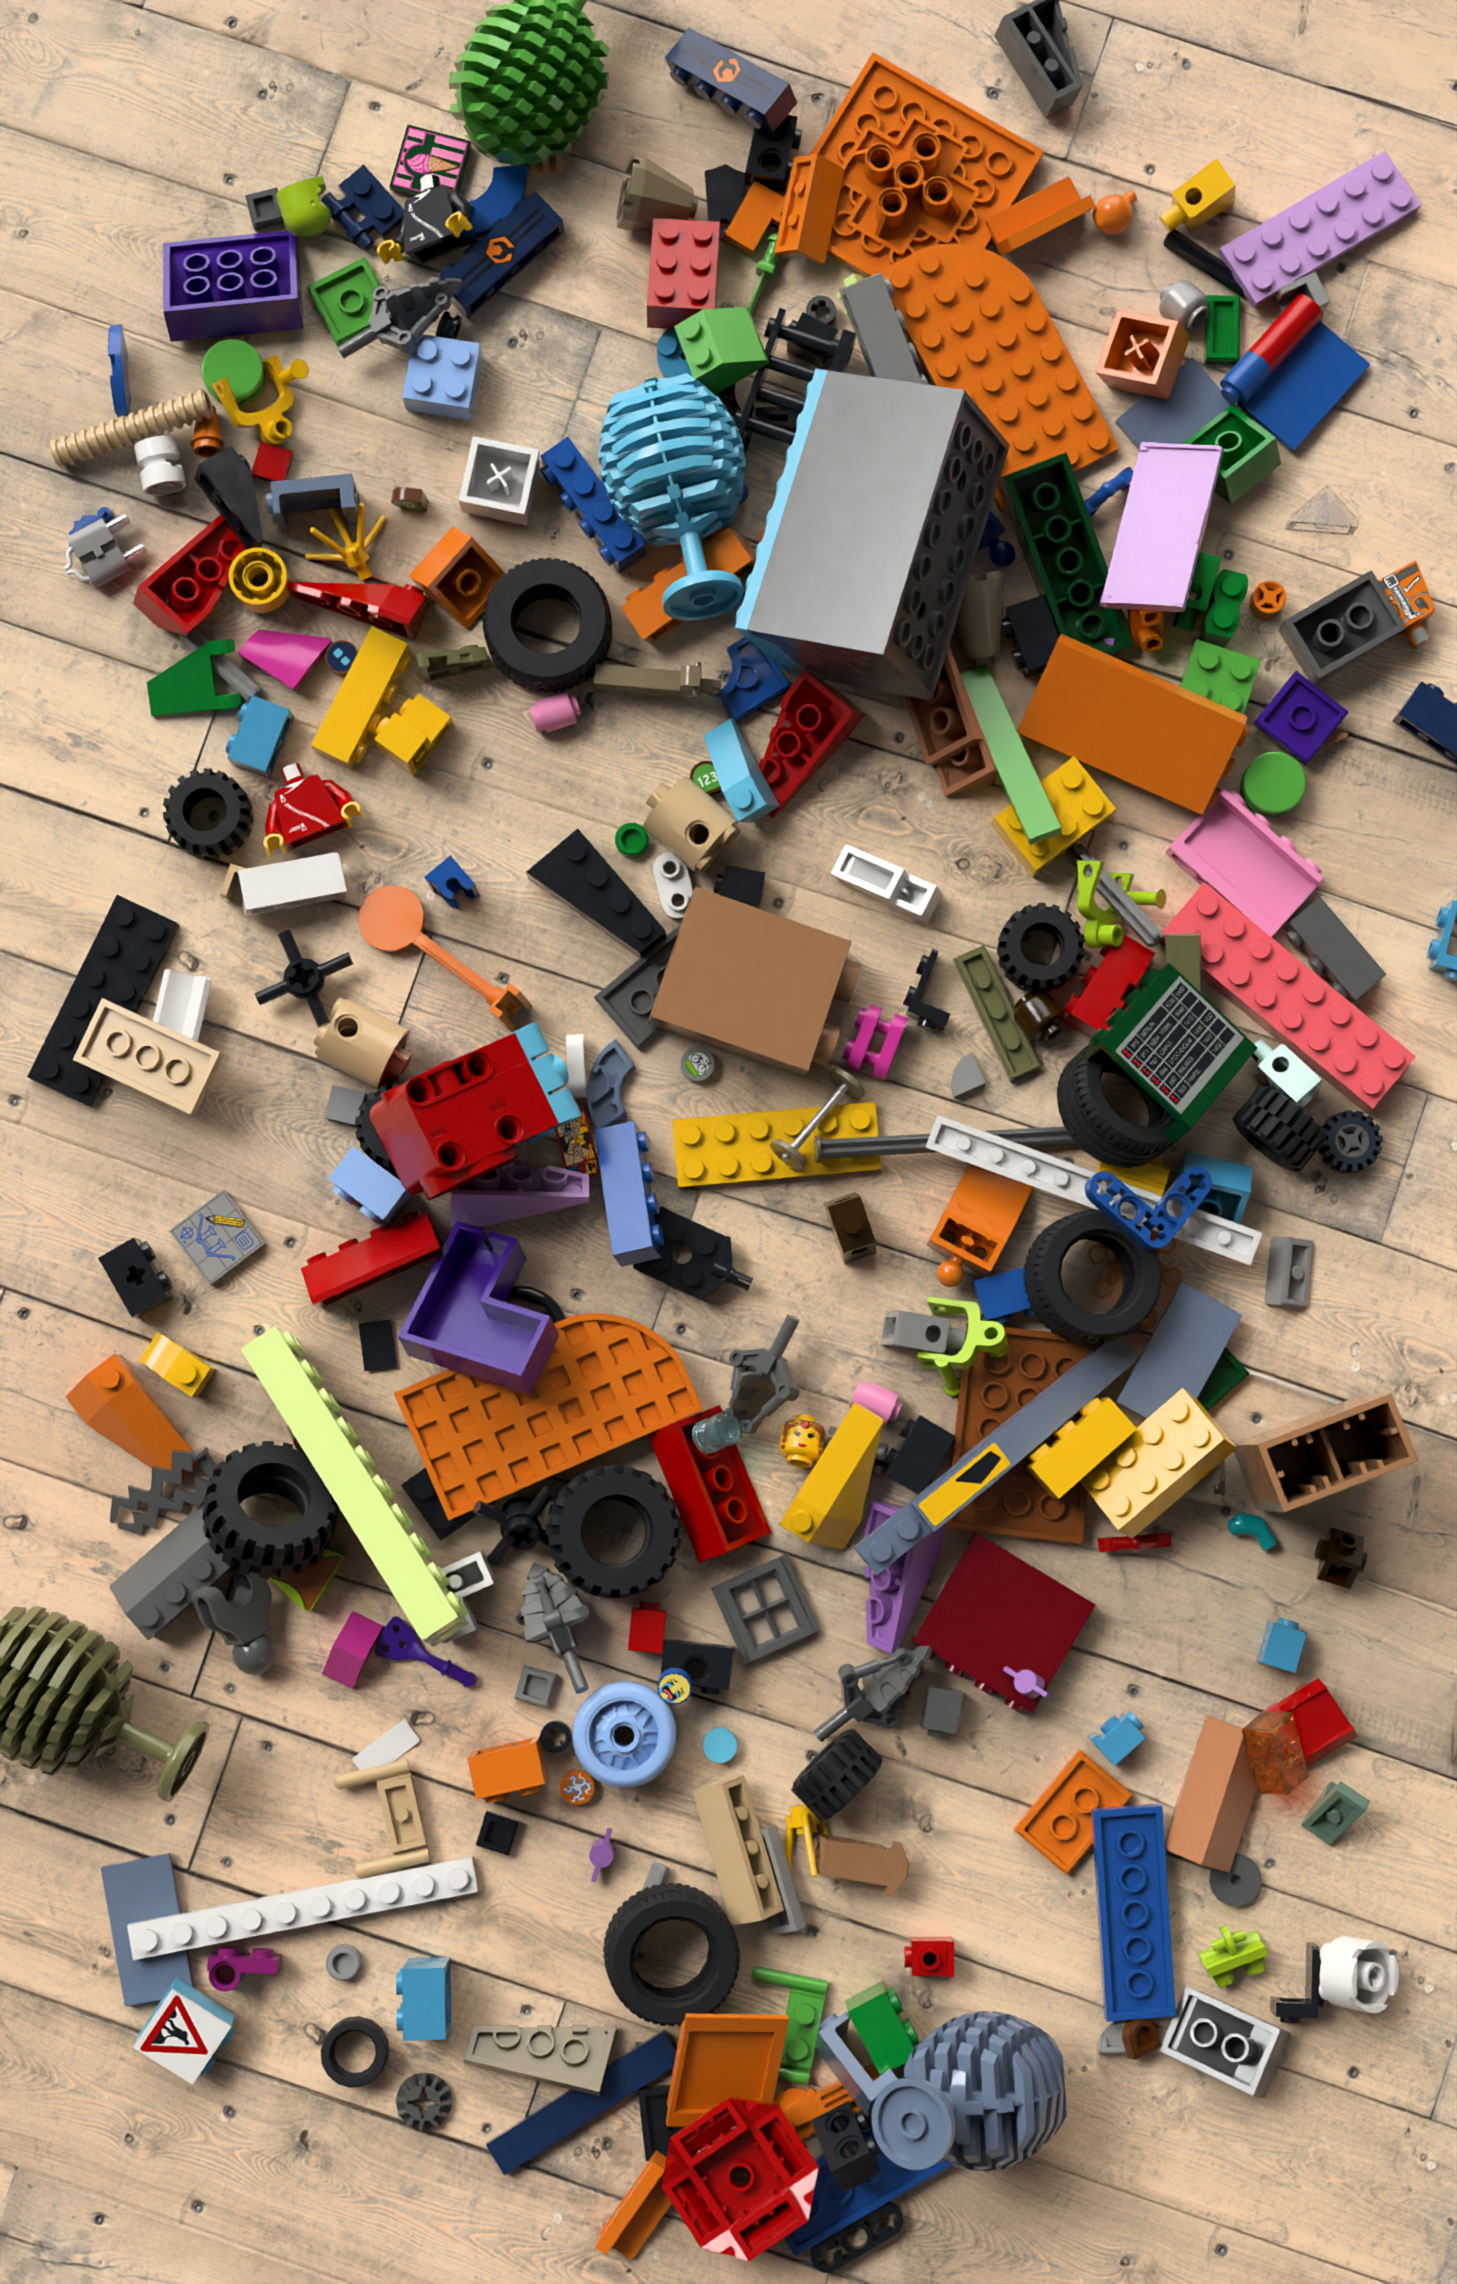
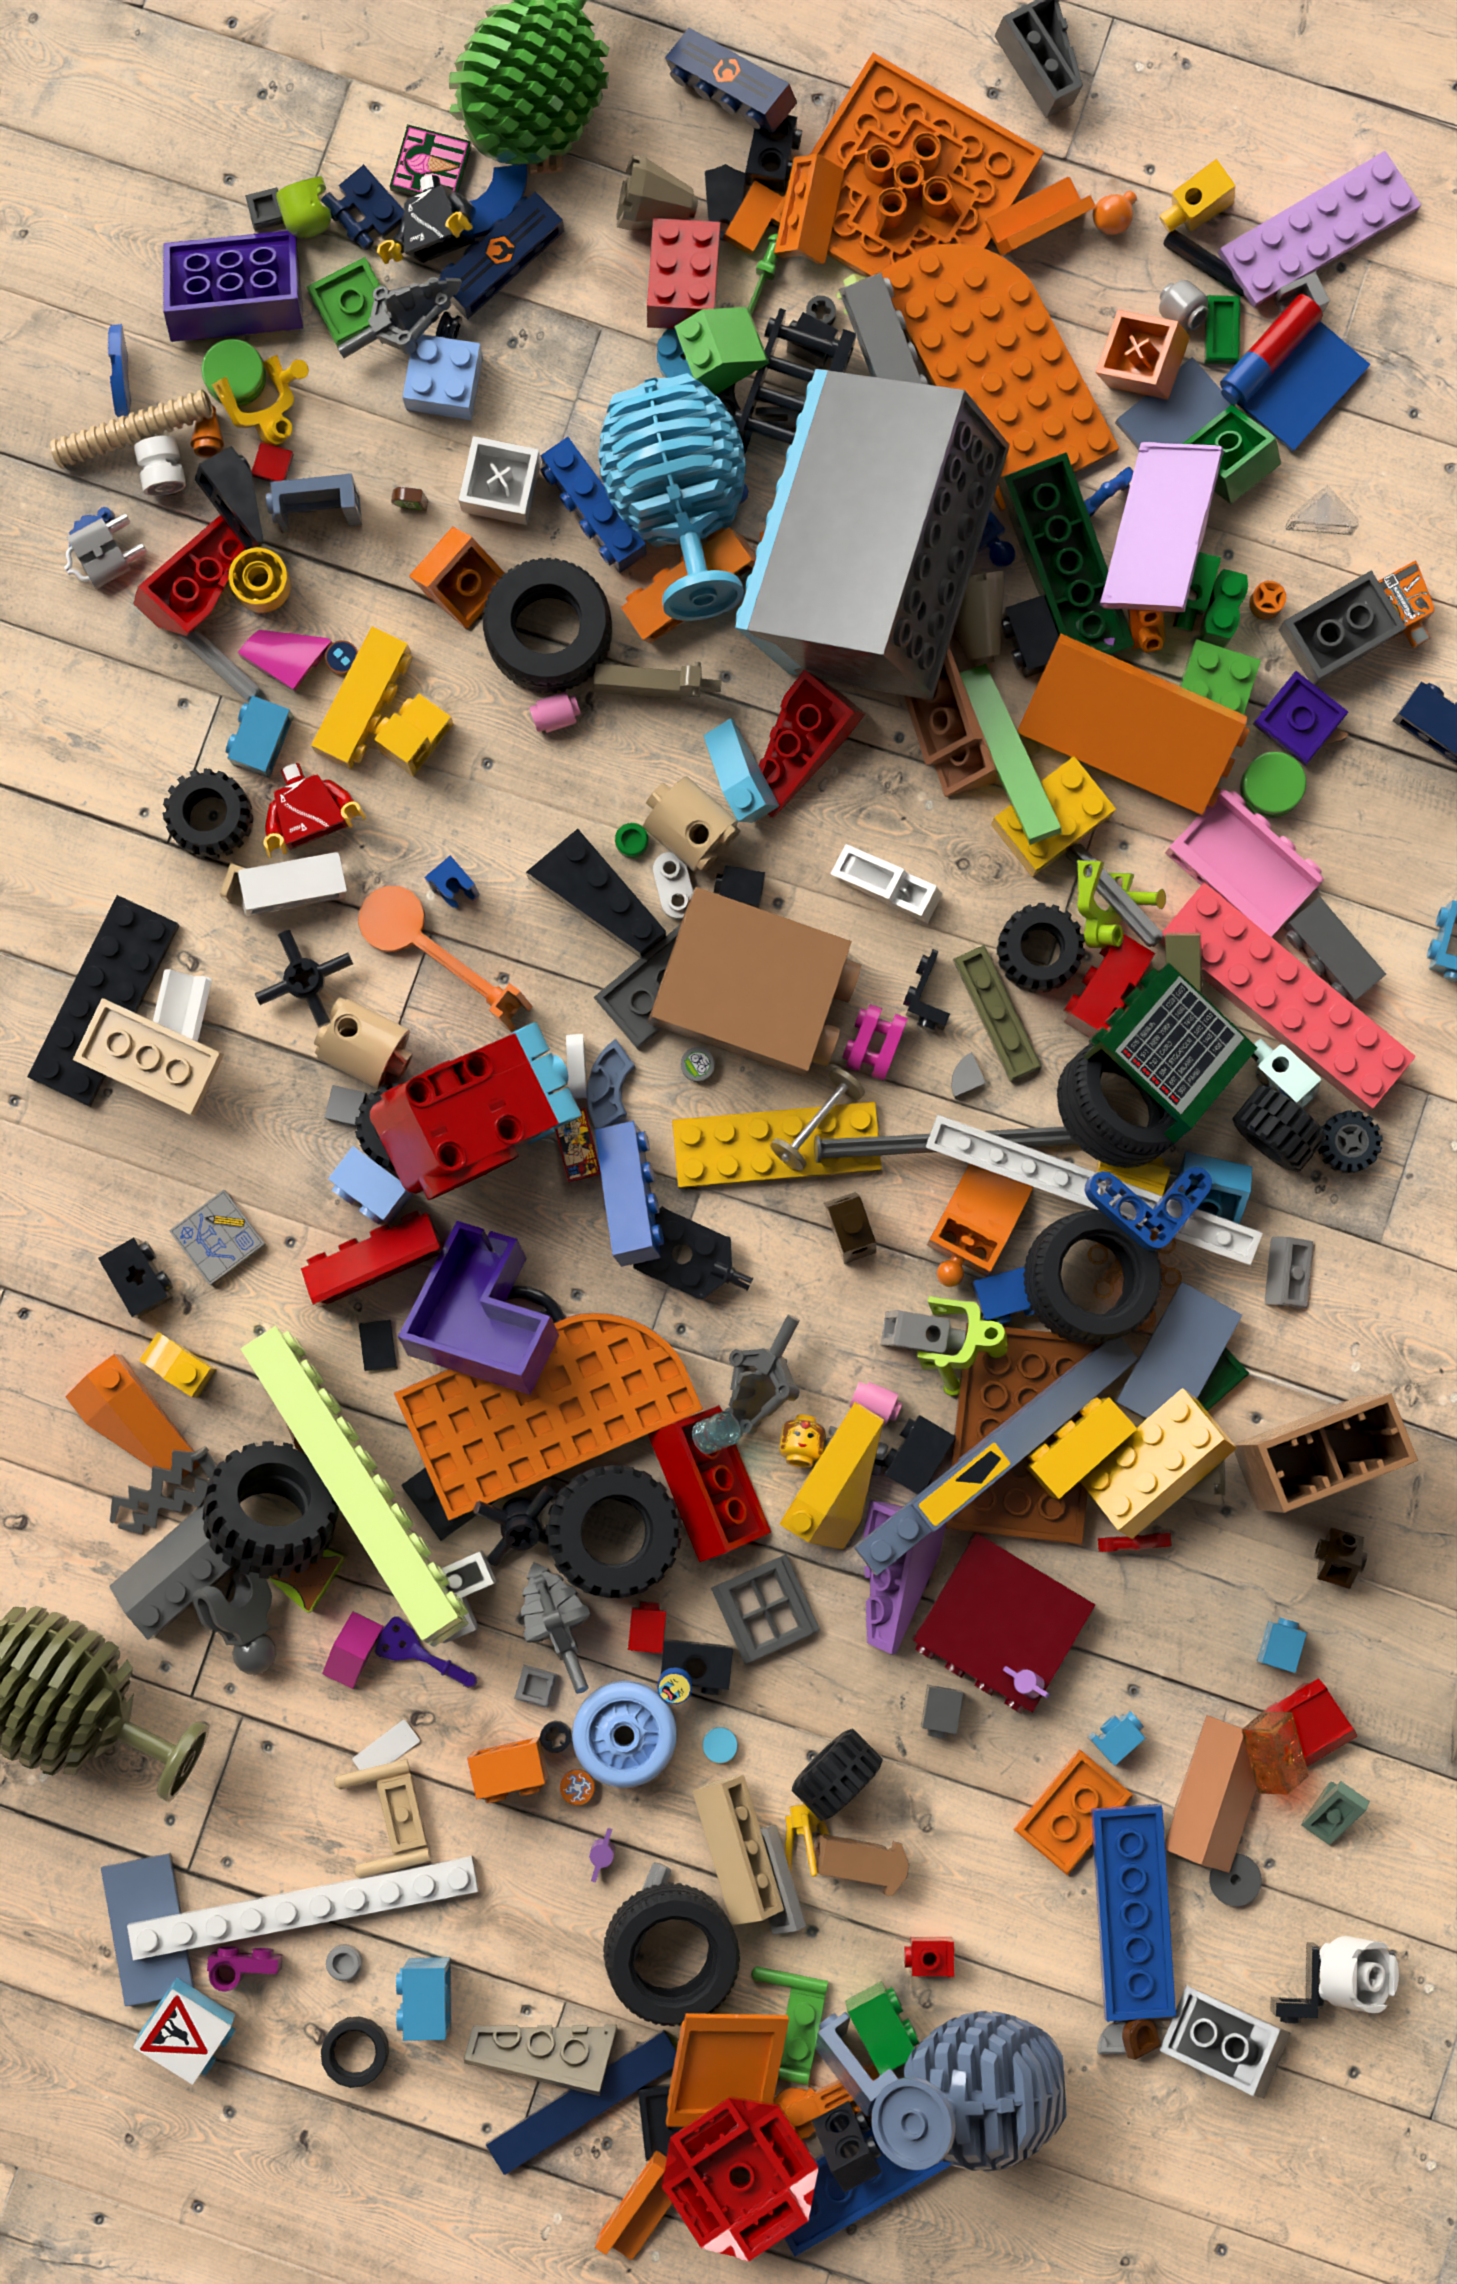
(191, 683): green flag -> none
(354, 553): yellow plant -> none
(378, 605): red wedge -> none
(436, 2090): dark grey gear -> none
(452, 662): olive wing -> none
(497, 1832): black tile -> none
(516, 1193): lavender wedge -> none
(705, 777): bright green tile -> none
(753, 680): blue tile -> none
(855, 2251): black beam -> none
(884, 1690): dark grey bar -> none
(1038, 1016): dark brown head -> none
(1231, 1952): lime hips -> none
(1252, 1525): teal arm -> none

